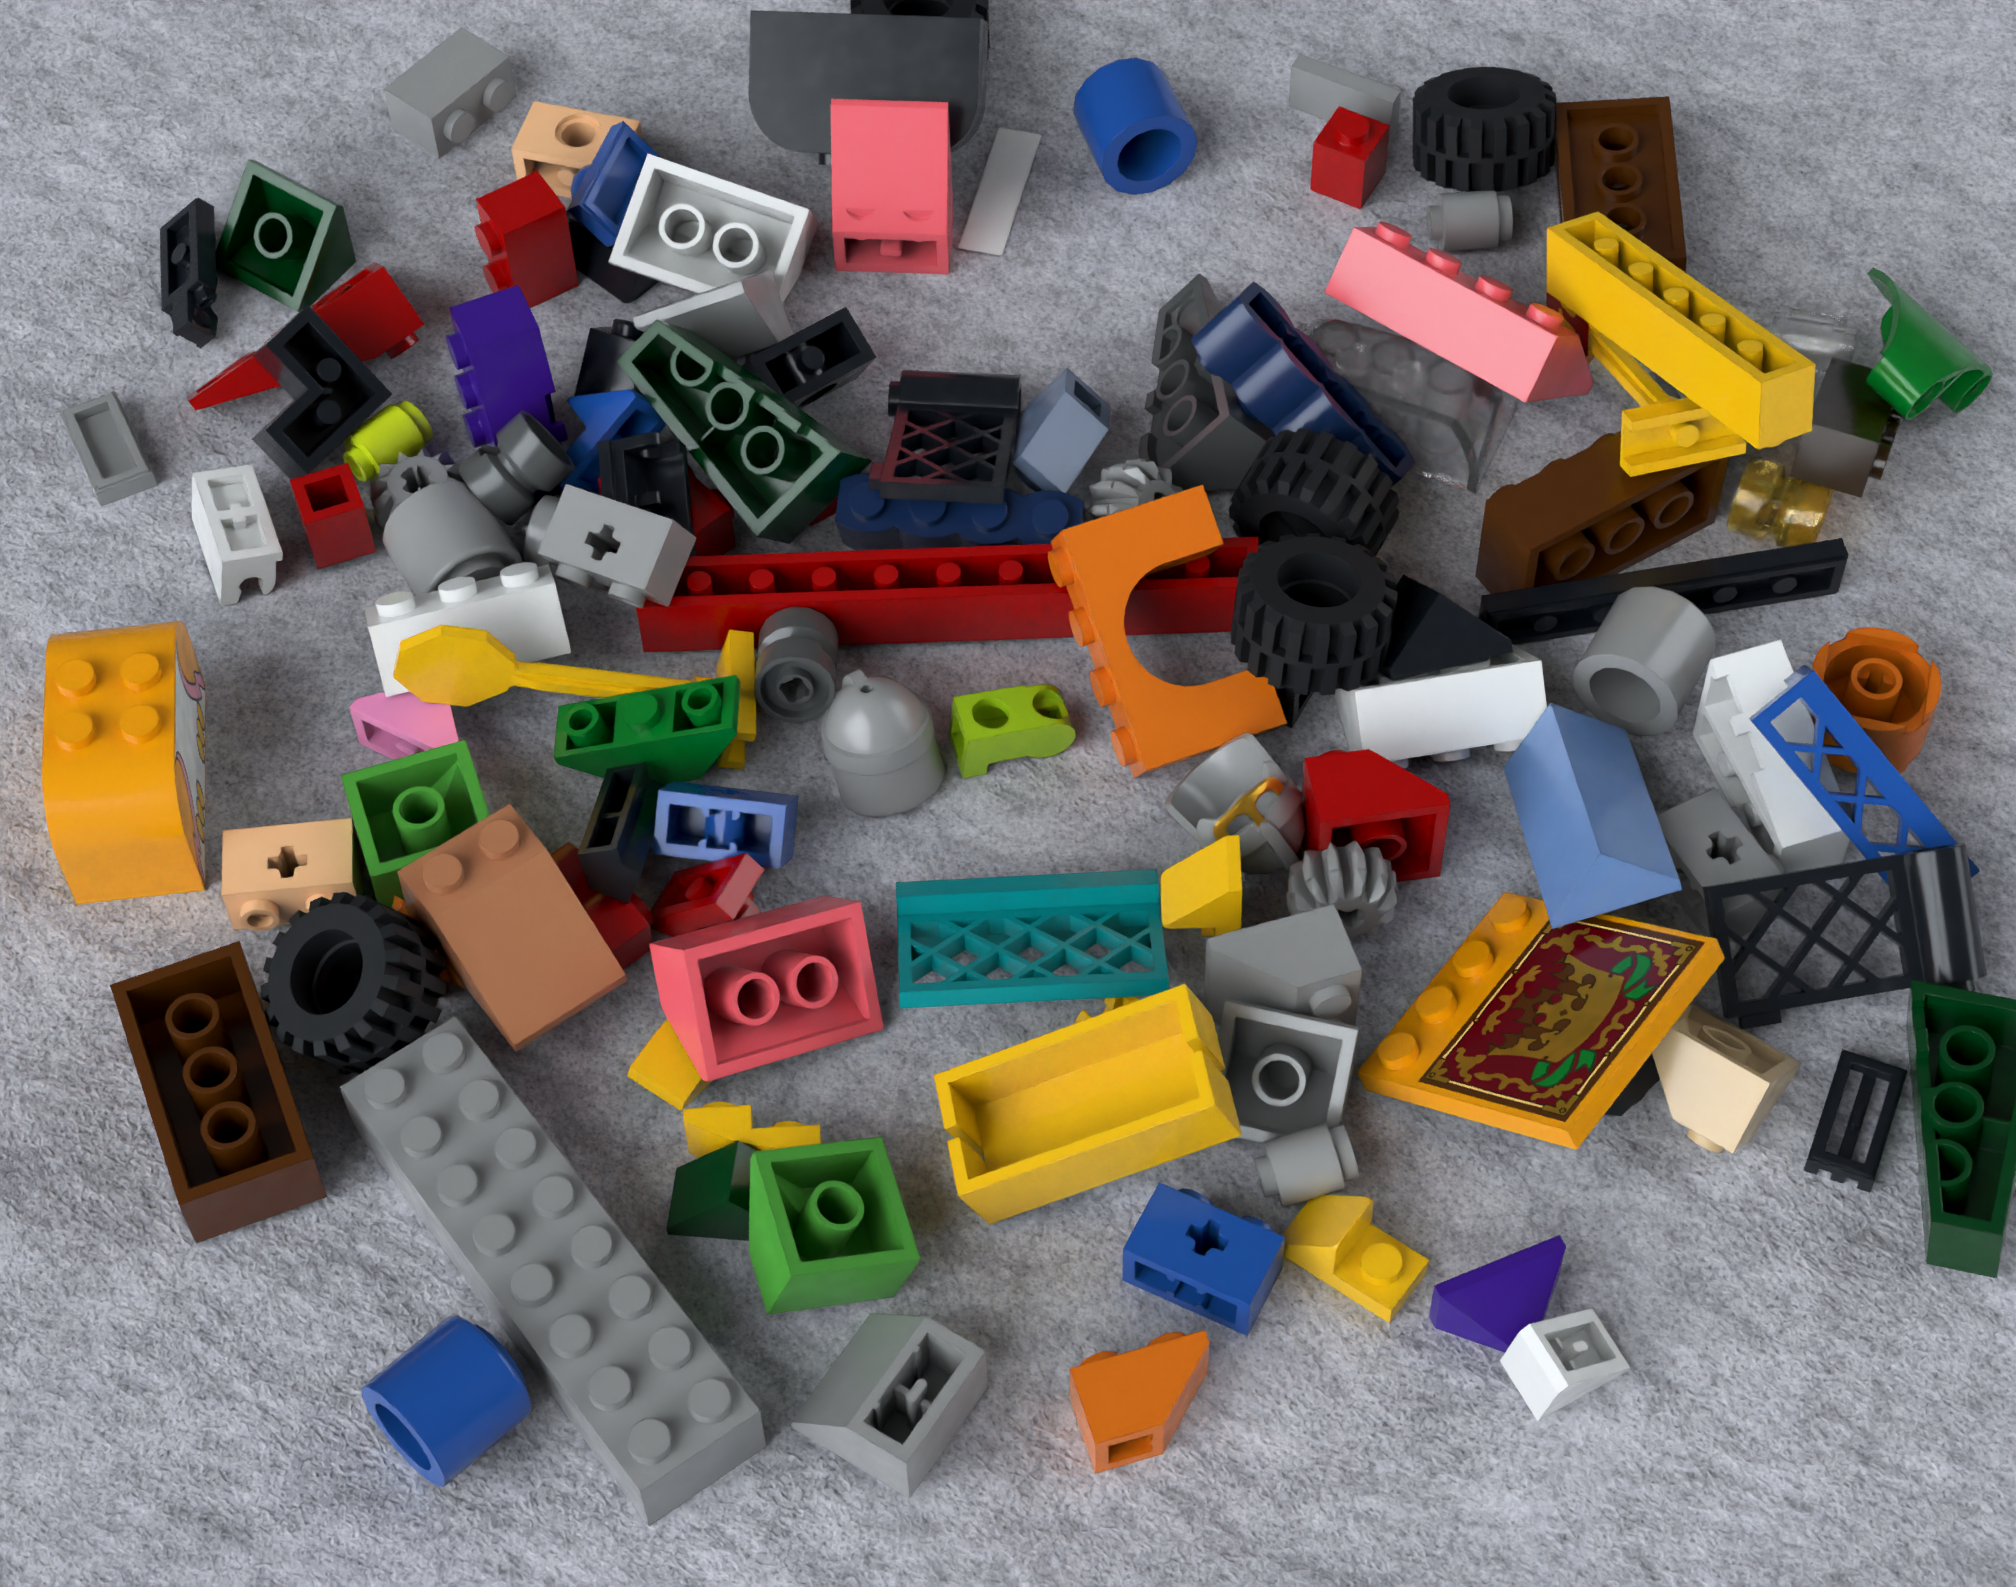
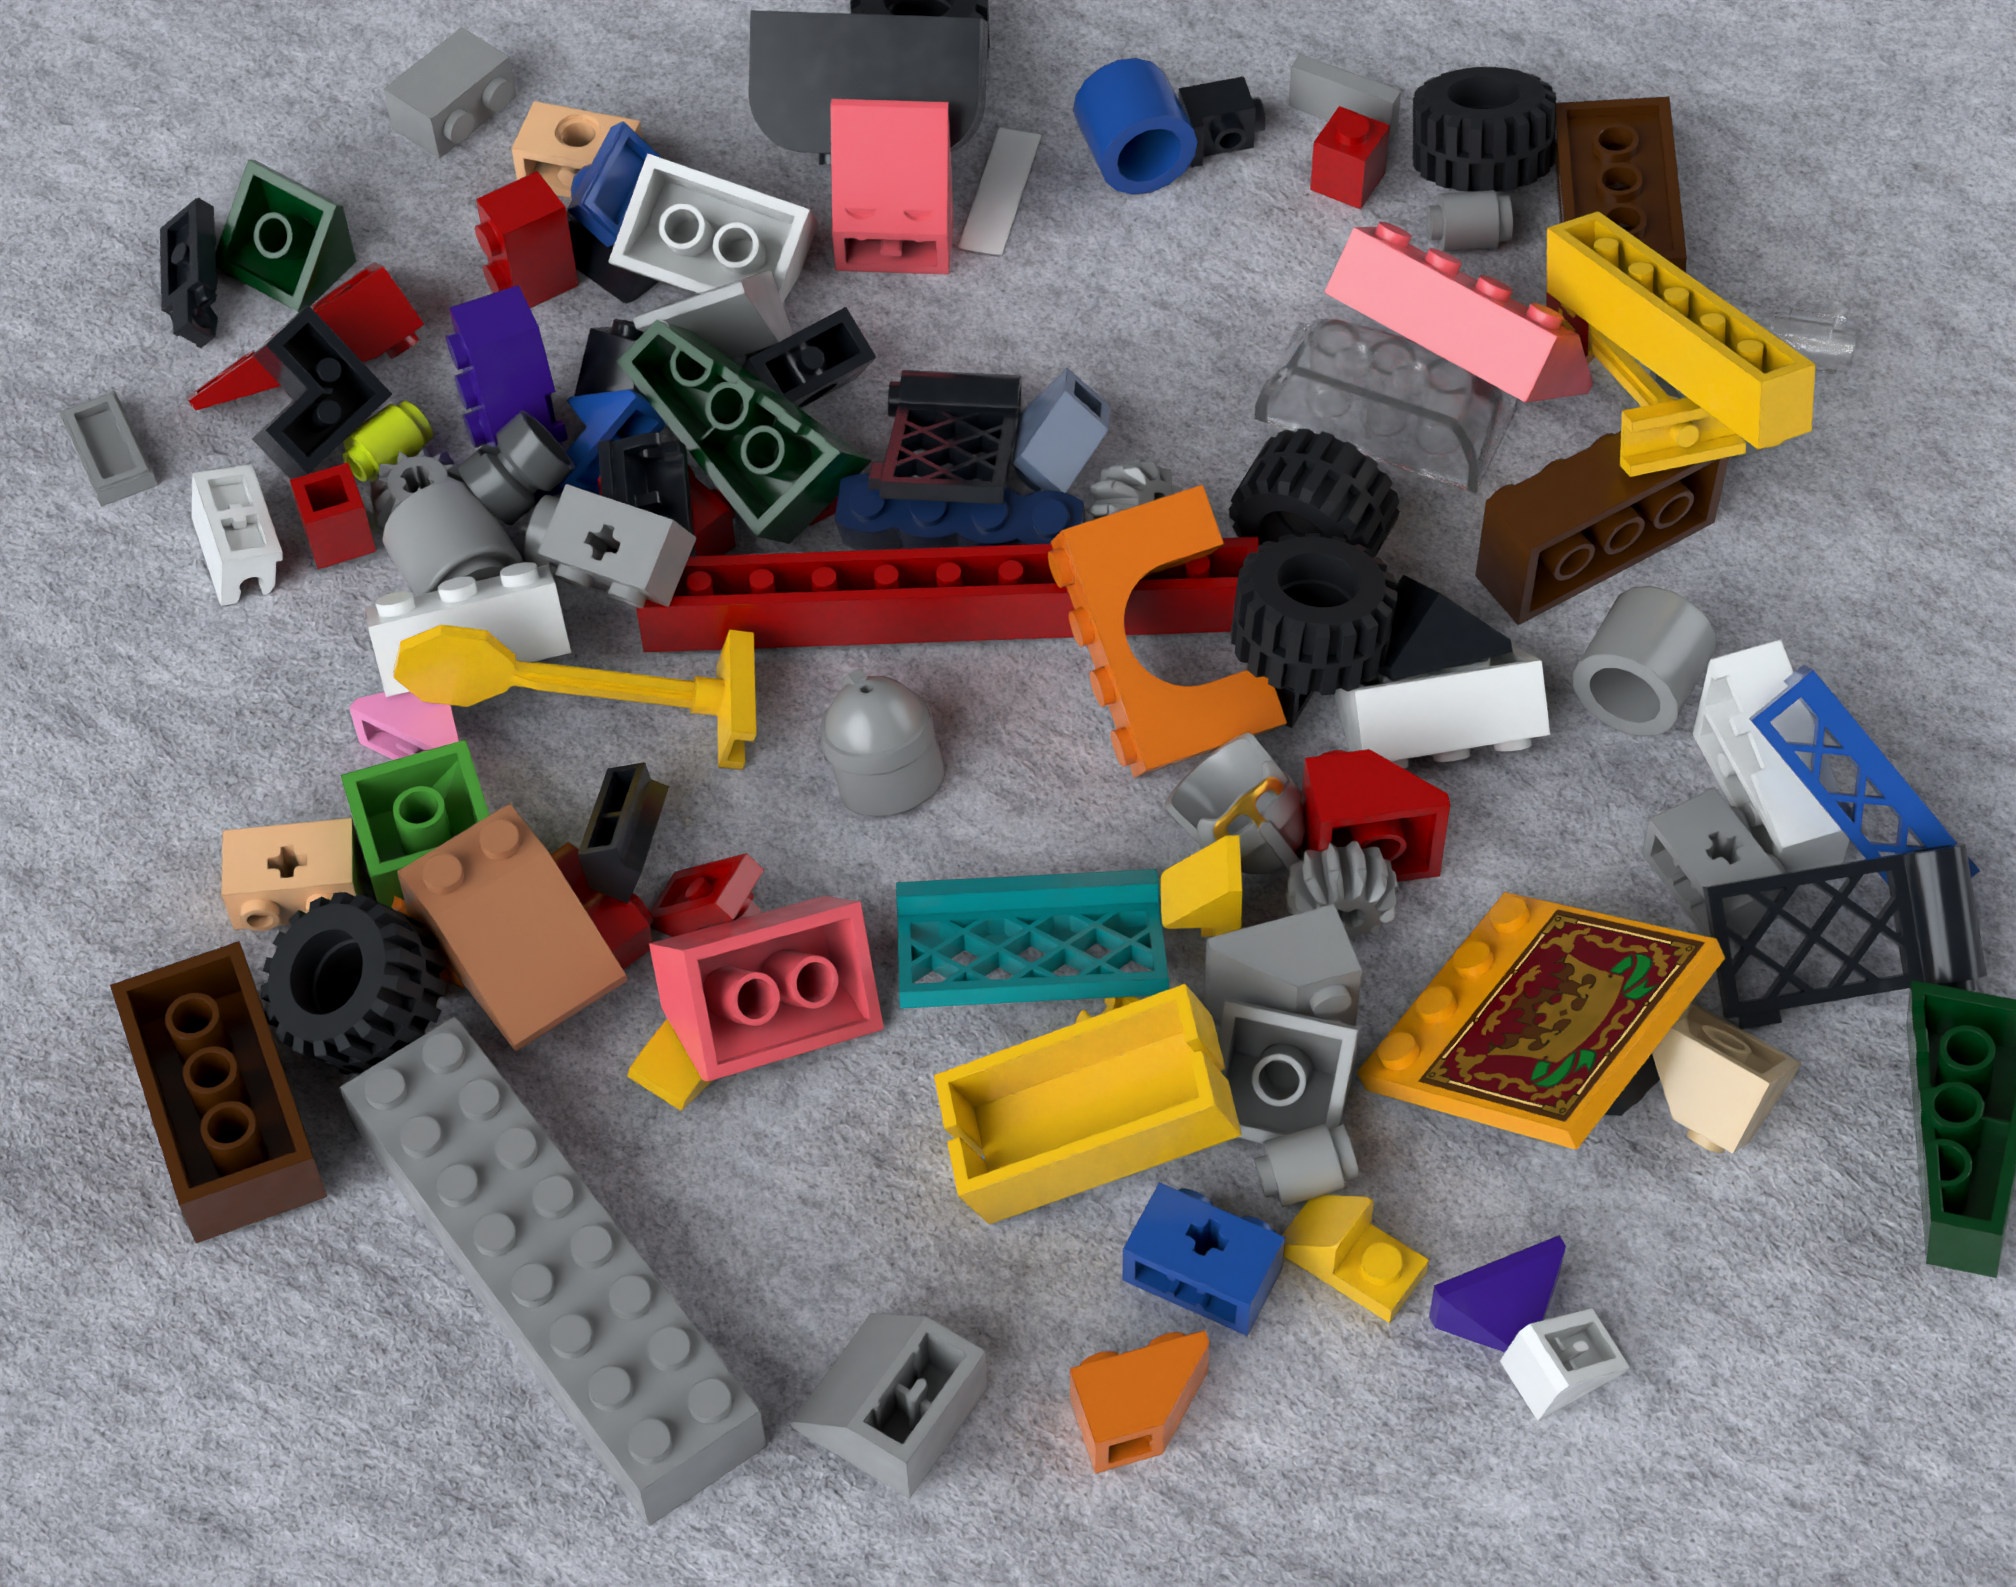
(125, 761): light orange brick -> none
(448, 1399): blue piece -> none
(668, 728): green slope -> none
(713, 1195): dark green slope -> none
(724, 1123): yellow slope -> none
(725, 823): blue brick -> none
(796, 665): dark grey wheel -> none
(827, 1225): bright green slope -> none
(1008, 726): lime leg -> none
(1195, 414): dark grey wedge -> none
(1222, 116): none -> black brick
(1290, 381): dark blue brick -> none
(1587, 818): medium blue slope -> none
(1709, 584): black tile -> none
(1800, 513): clear yellow wheel -> none
(1841, 1164): black tile -> none
(1849, 432): dark brown brick -> none
(1883, 688): orange brick -> none
(1922, 358): green panel -> none

